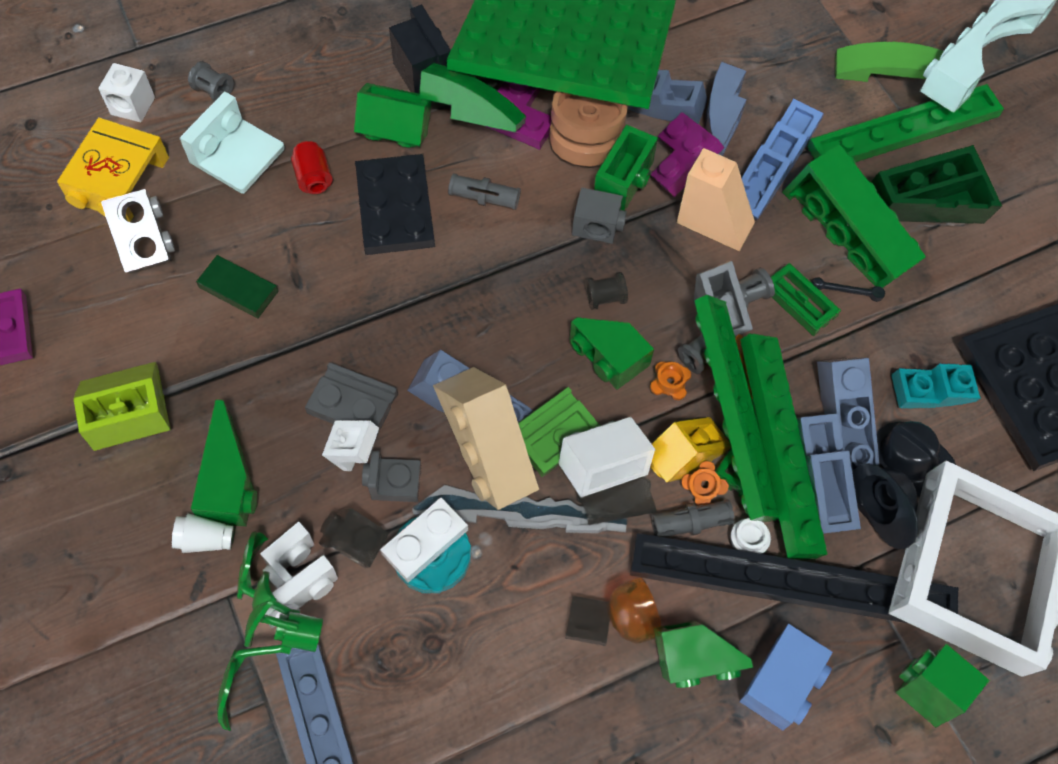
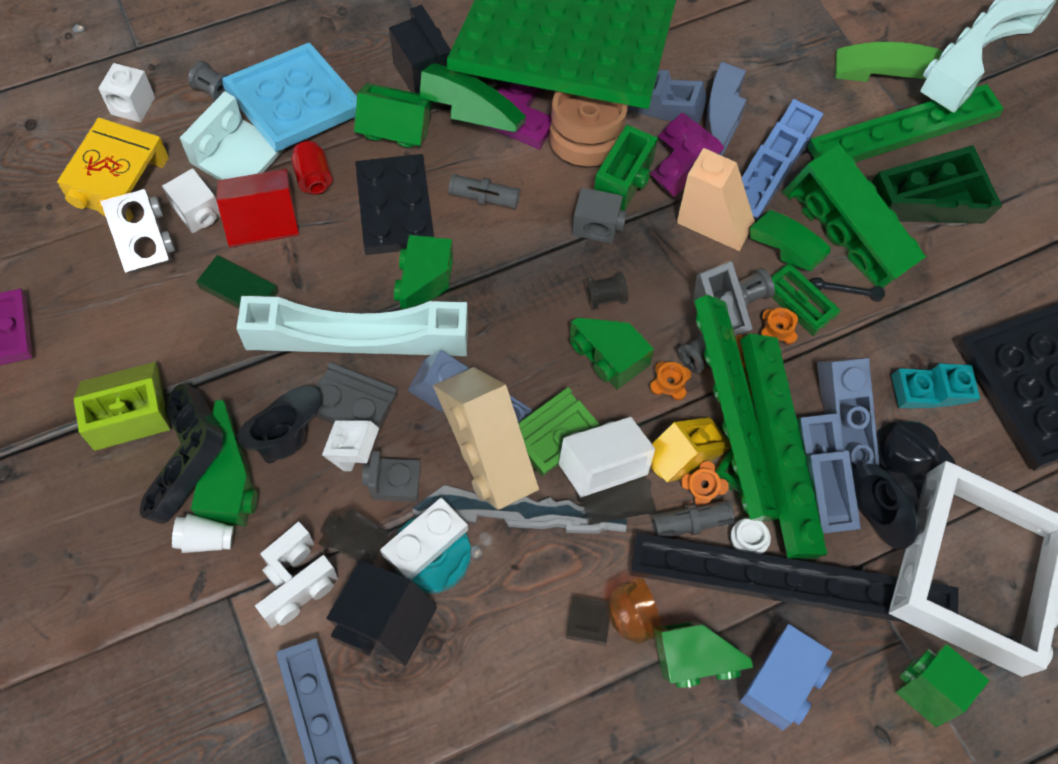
(192, 200): none -> white brick
(199, 446): none -> black beam
(257, 208): none -> red slope
(282, 426): none -> black piece
(289, 326): none -> light aqua arch
(292, 96): none -> medium azure plate
(292, 628): green plant -> none
(380, 613): none -> black plate
(425, 270): none -> green slope
(782, 317): none -> orange plate
(796, 242): none -> green slope

